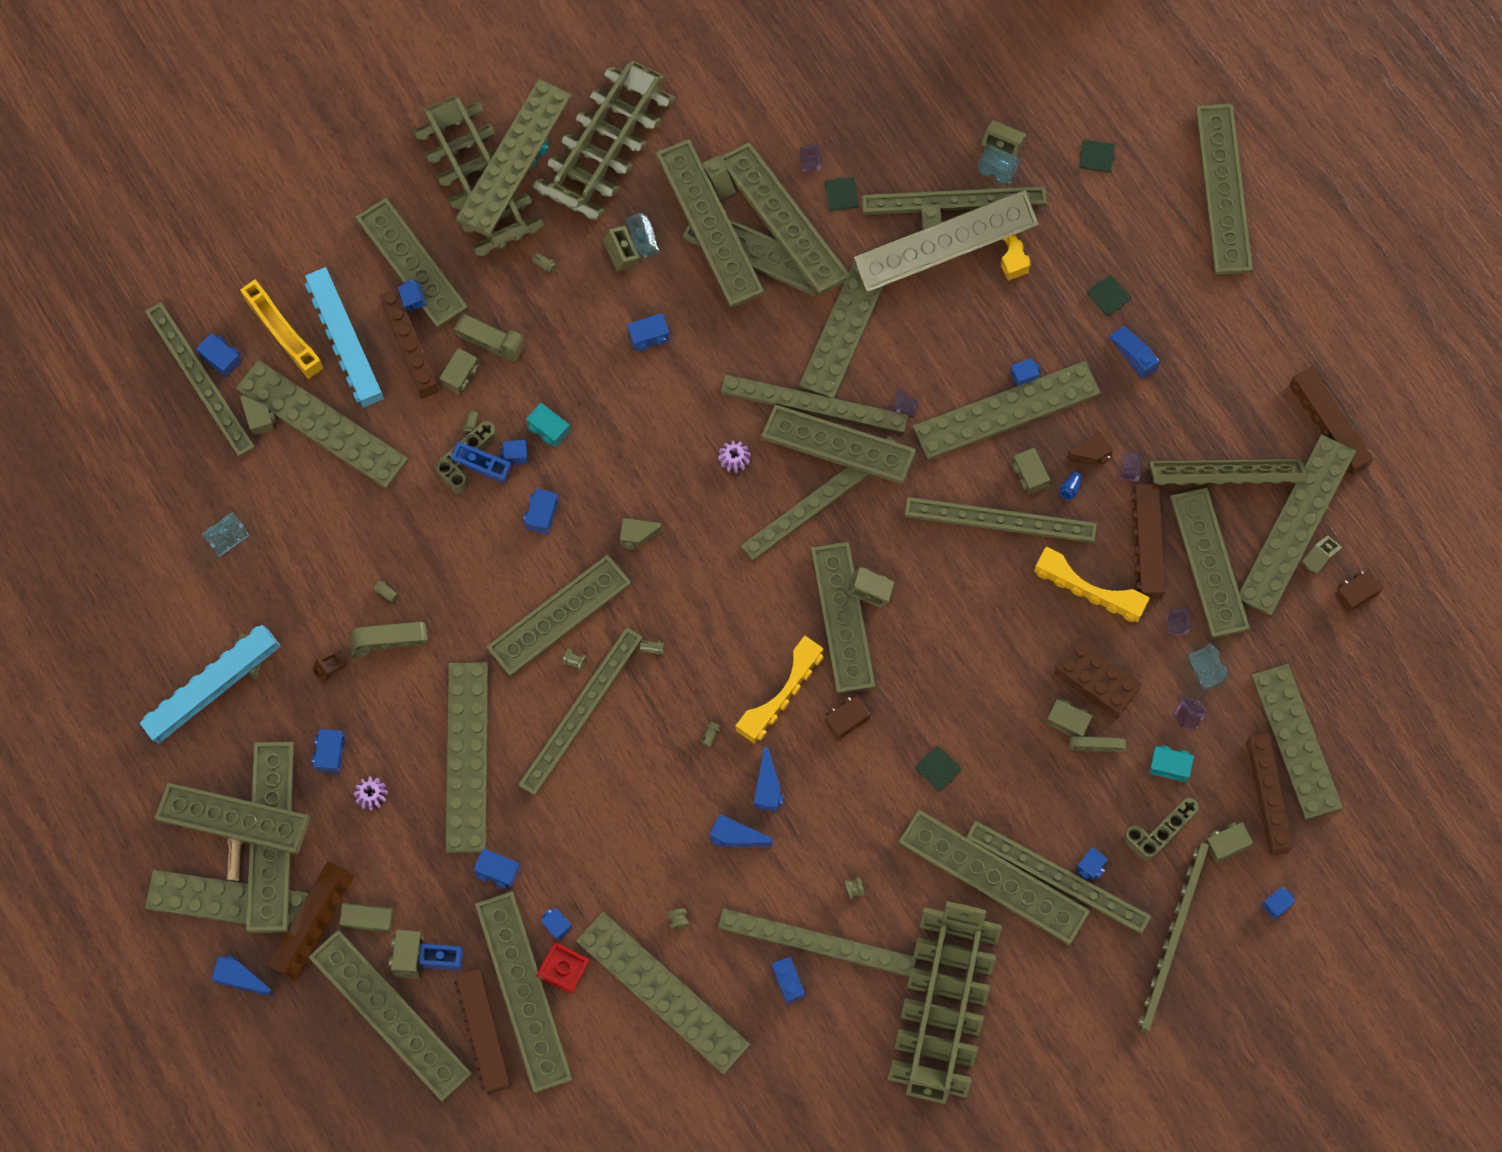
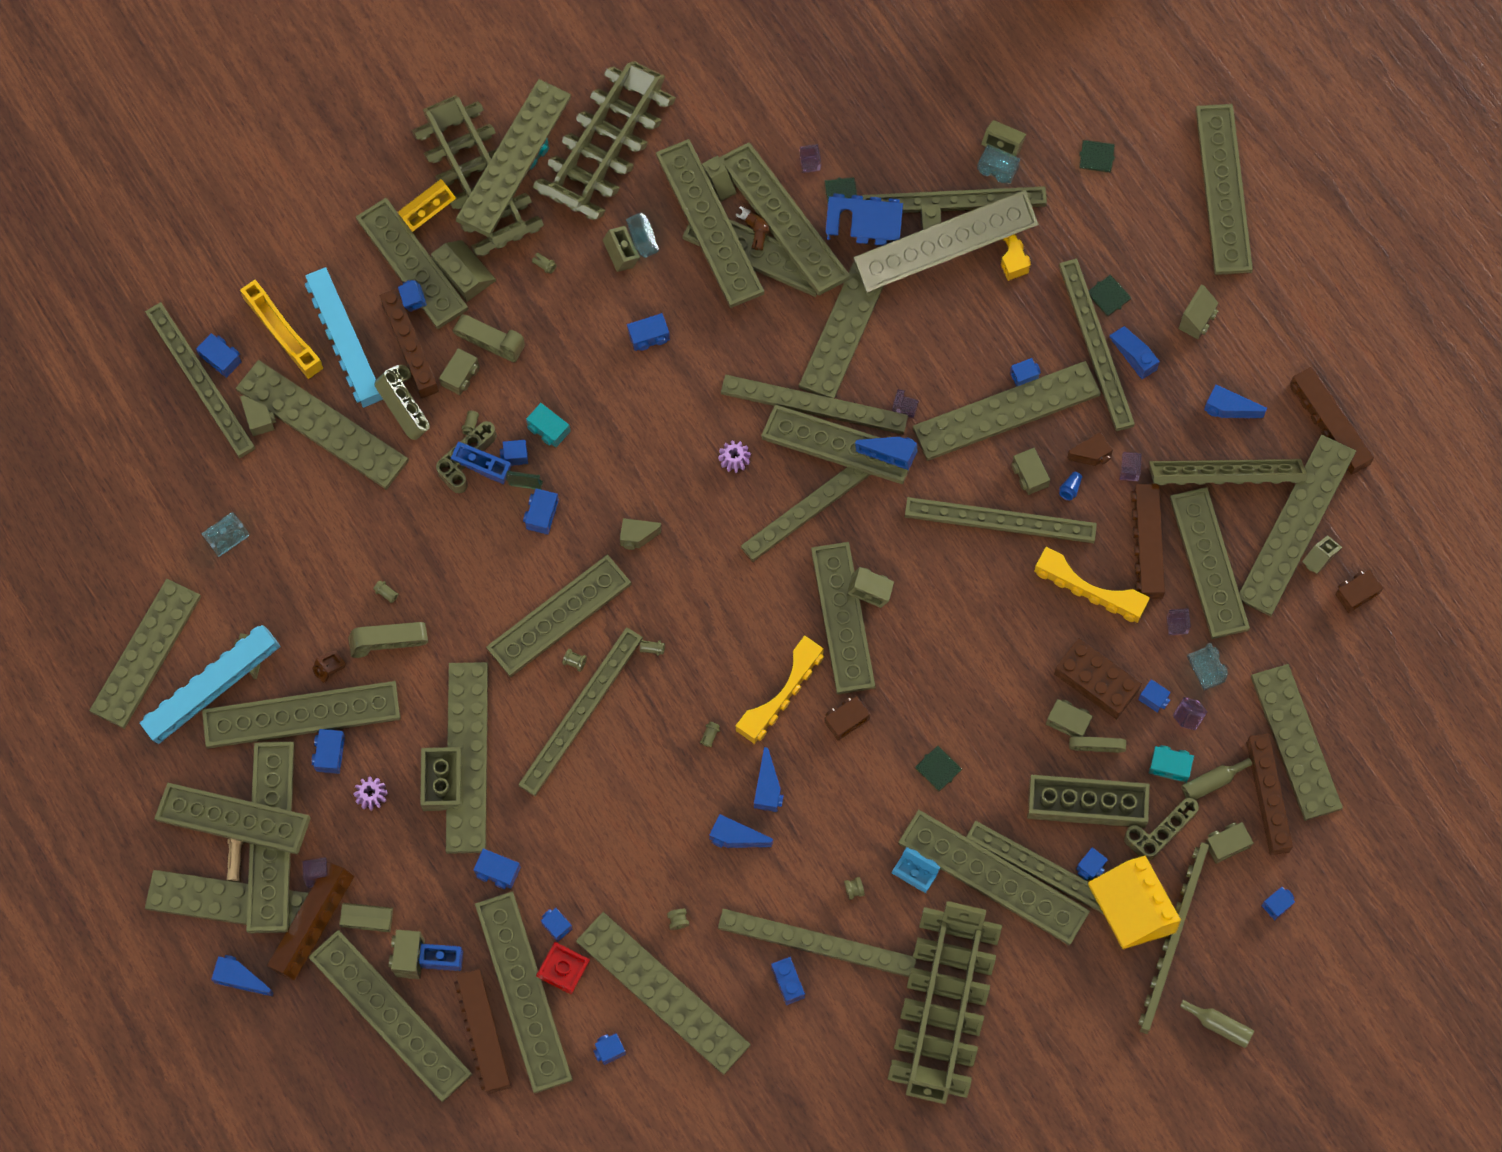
(145, 653): none -> olive plate
(301, 714): none -> olive plate
(314, 869): none -> clear purple panel
(400, 402): none -> olive beam
(426, 205): none -> yellow brick
(440, 778): none -> olive slope
(462, 269): none -> olive slope
(524, 480): none -> piece
(608, 1048): none -> blue brick
(759, 226): none -> reddish brown arm
(869, 218): none -> blue piece
(891, 450): none -> blue slope
(916, 870): none -> dark azure bracket
(1088, 801): none -> olive brick
(1096, 345): none -> olive plate
(1135, 903): none -> yellow slope
(1155, 696): none -> blue brick
(1198, 313): none -> olive slope
(1213, 780): none -> olive piece
(1221, 1024): none -> olive piece
(1231, 405): none -> blue slope

